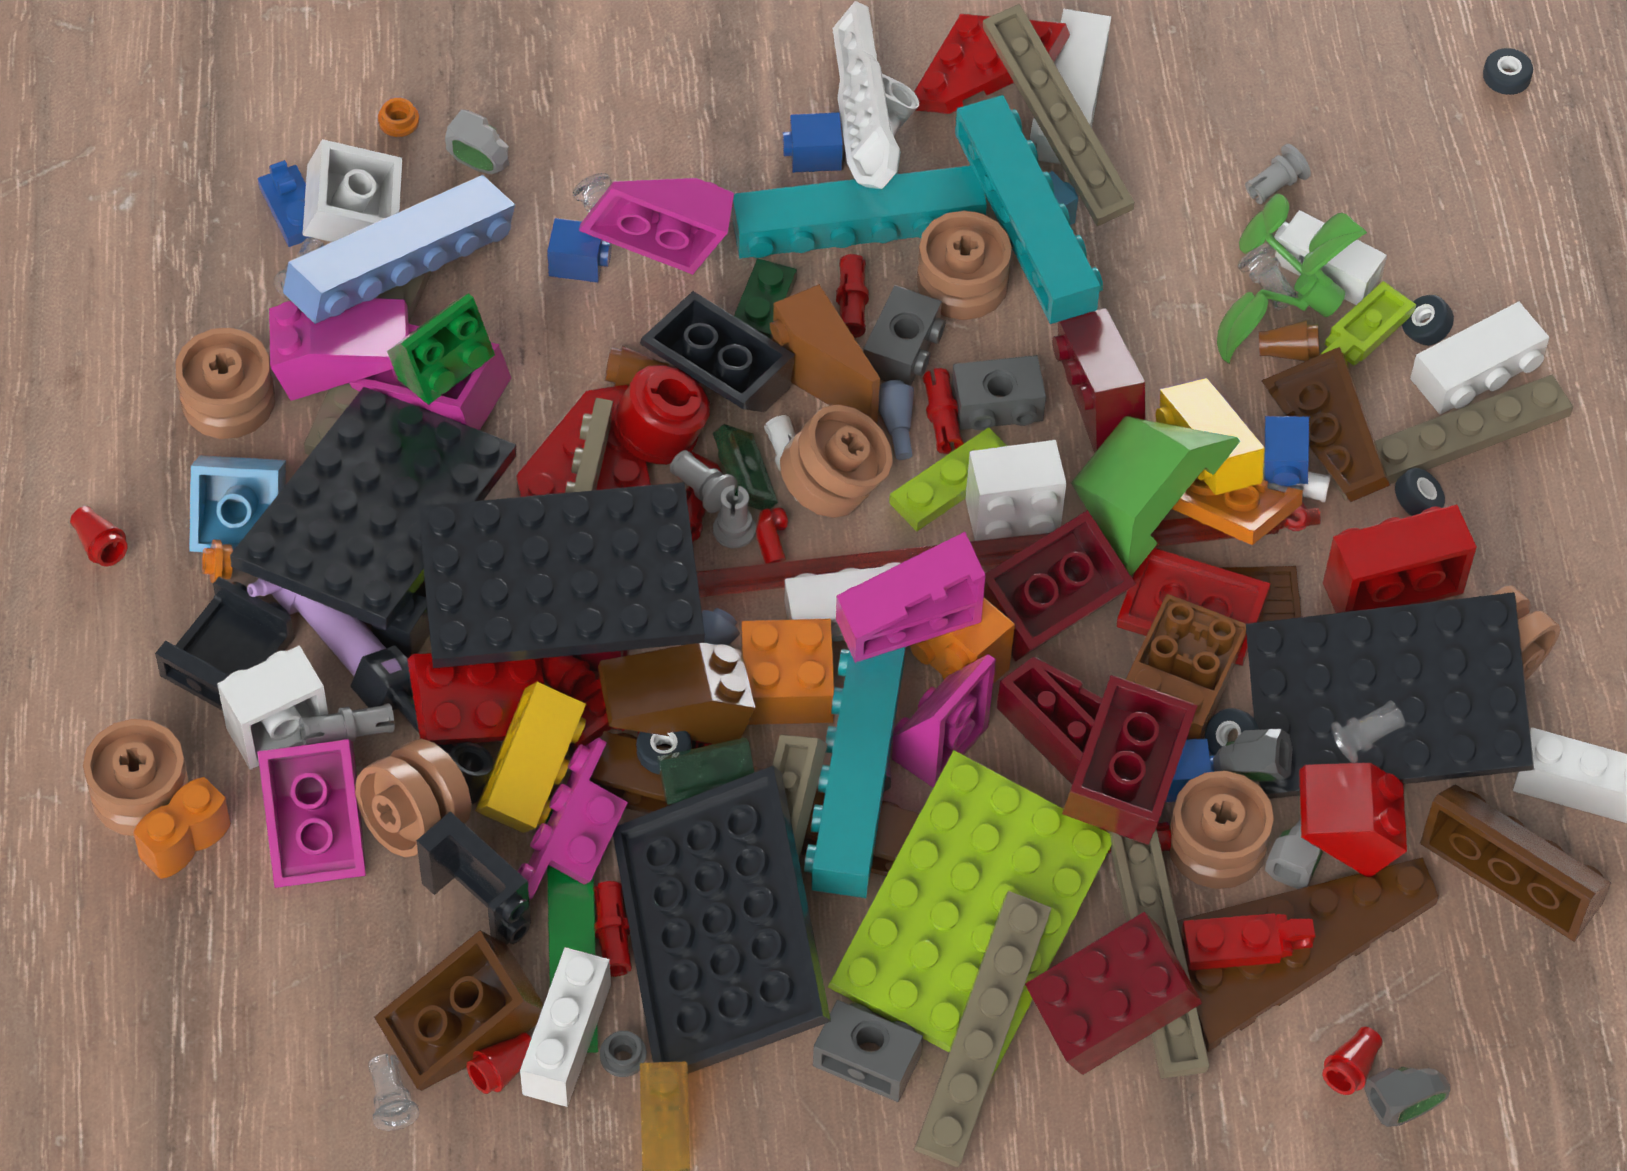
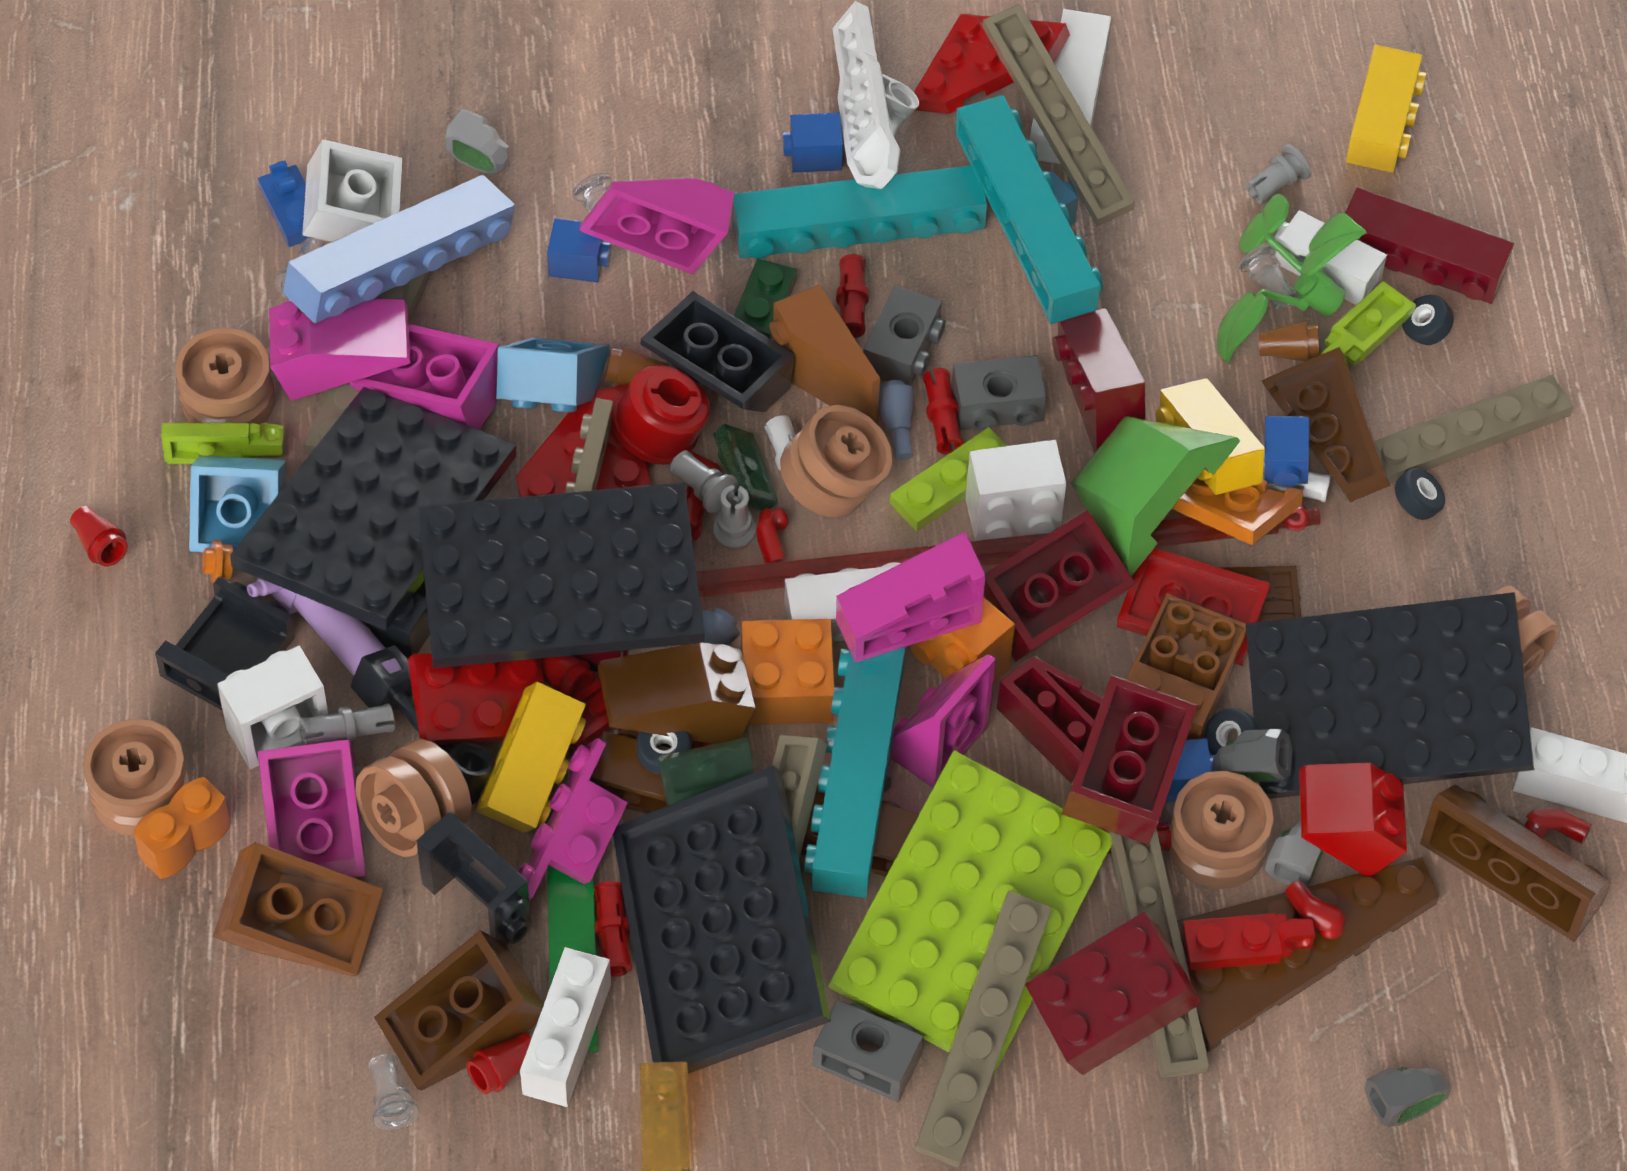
(187, 440): none -> lime hinge
(297, 910): none -> dark orange slope
(398, 109): orange plate -> none
(442, 350): green slope -> none
(550, 372): none -> slope
(619, 1042): dark grey plate -> none
(964, 264): nougat wheel -> none
(1325, 916): none -> red arm
(1351, 1063): red cone -> none
(1366, 730): clear pin -> none
(1386, 109): none -> yellow brick
(1400, 561): red brick -> none
(1432, 246): none -> dark red brick
(1480, 358): white brick -> none
(1503, 81): black wheel -> none
(1559, 820): none -> red arm

